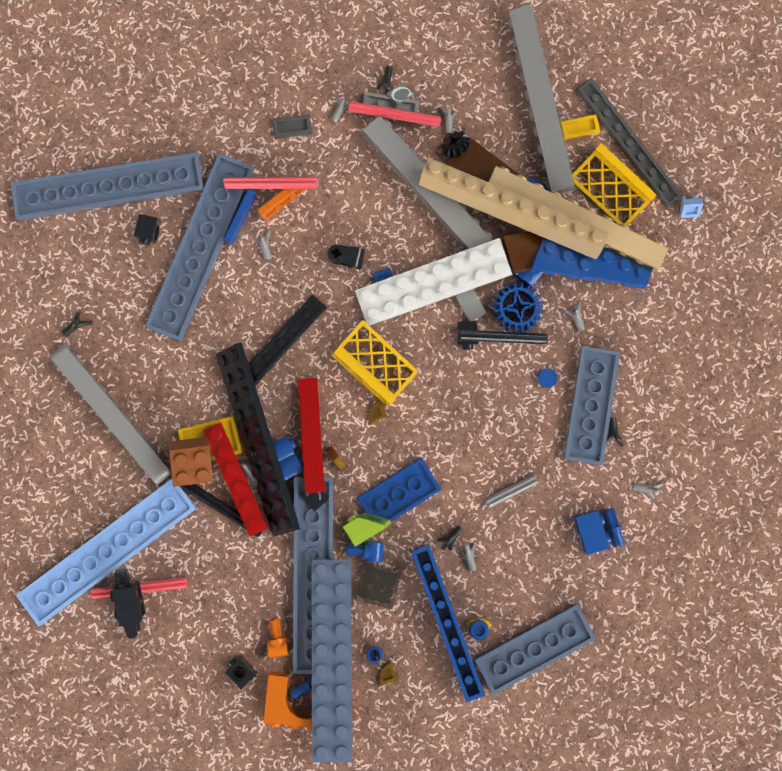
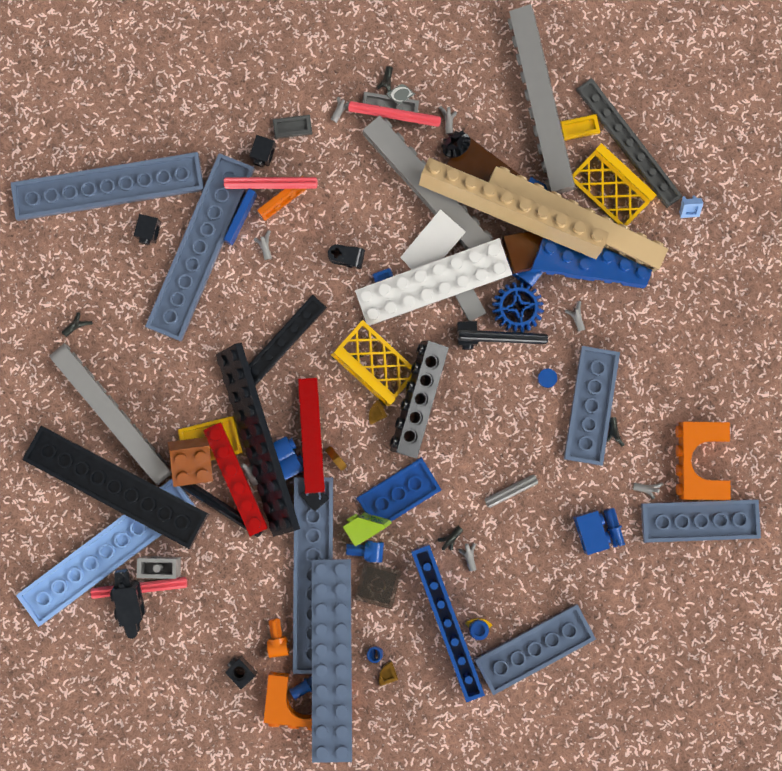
(115, 487): none -> black plate
(158, 567): none -> light grey brick
(262, 151): none -> black brick
(422, 409): none -> brick
(433, 241): none -> white sticker
(690, 484): none -> orange arch
(700, 520): none -> sand blue plate

